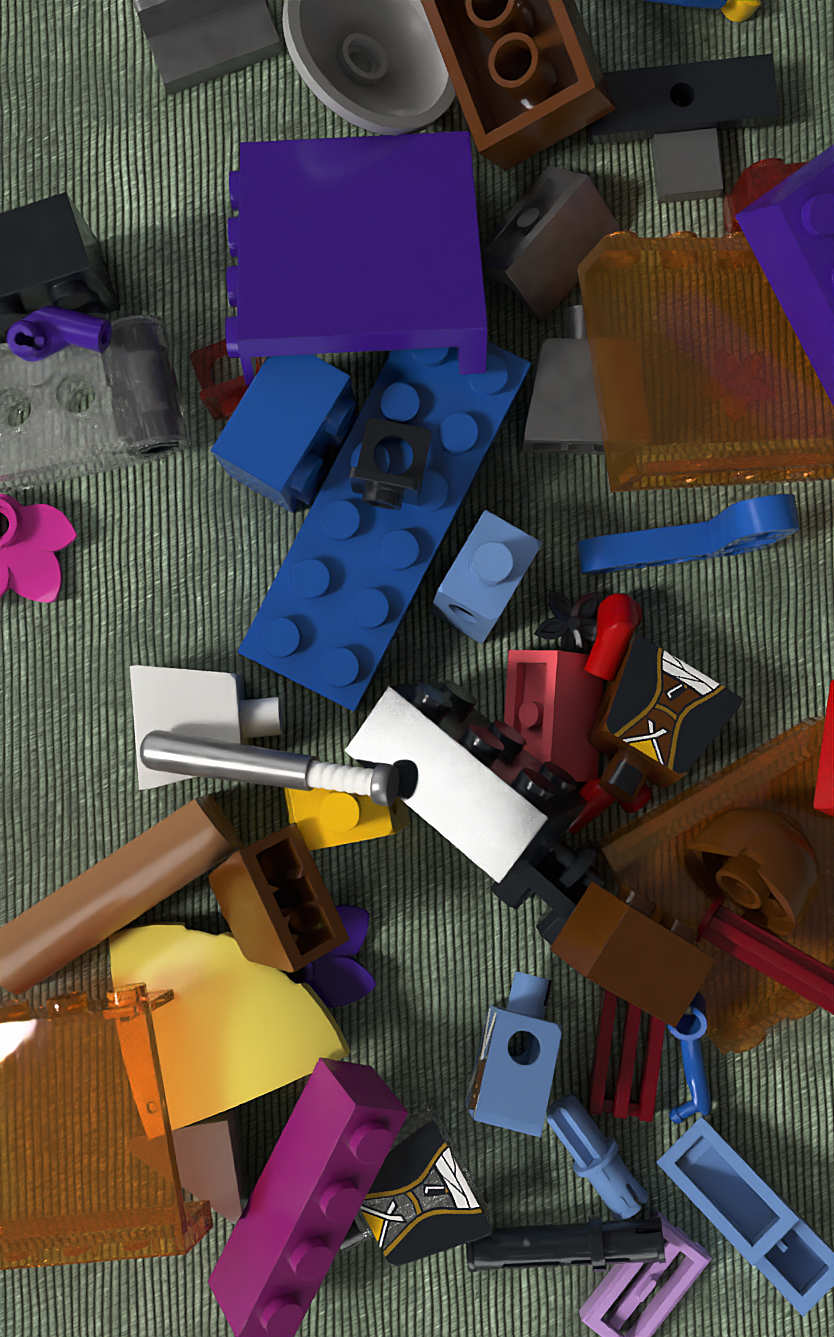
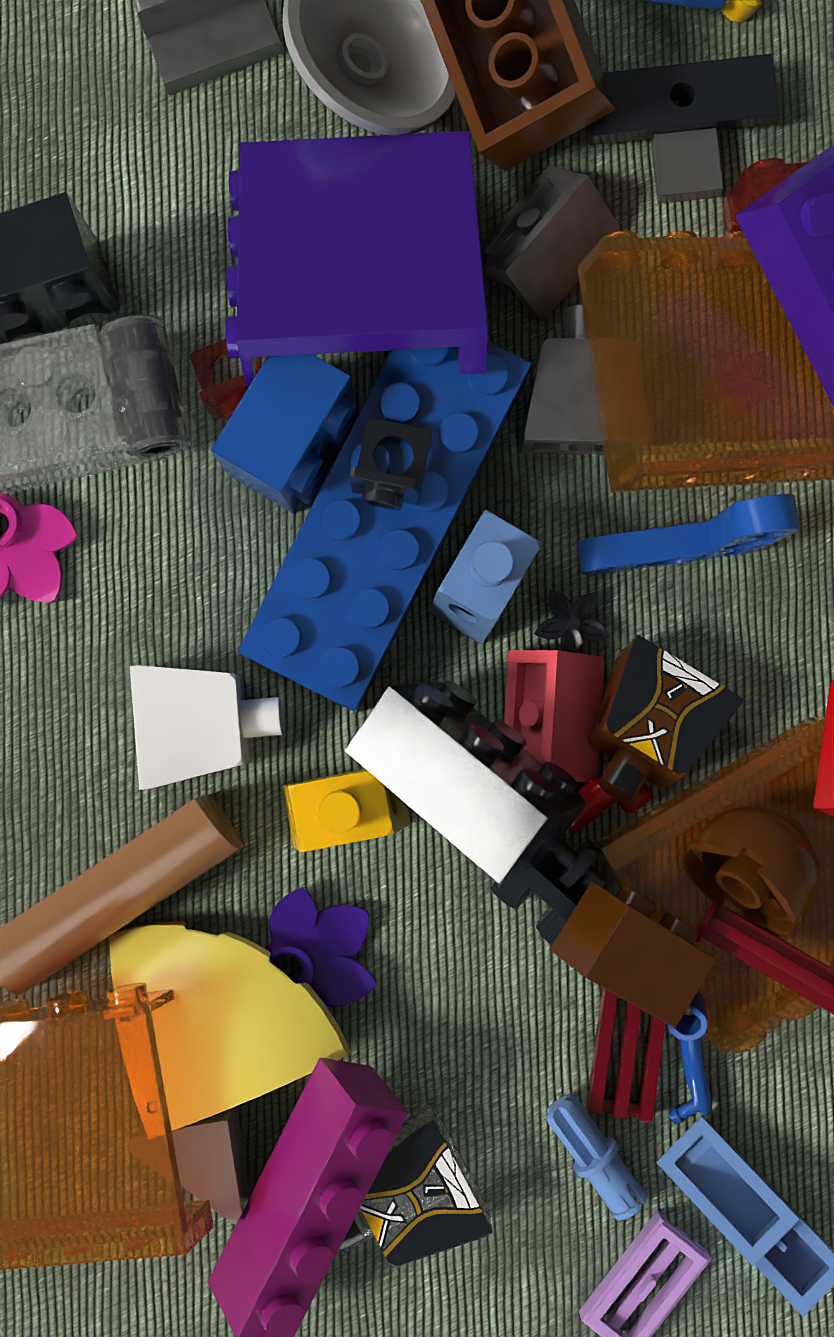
(55, 329): dark purple arm -> none
(258, 765): flat silver piece -> none
(275, 897): reddish brown torso -> none
(516, 1088): medium blue torso -> none
(573, 1244): black pin -> none
(616, 624): red arm -> none

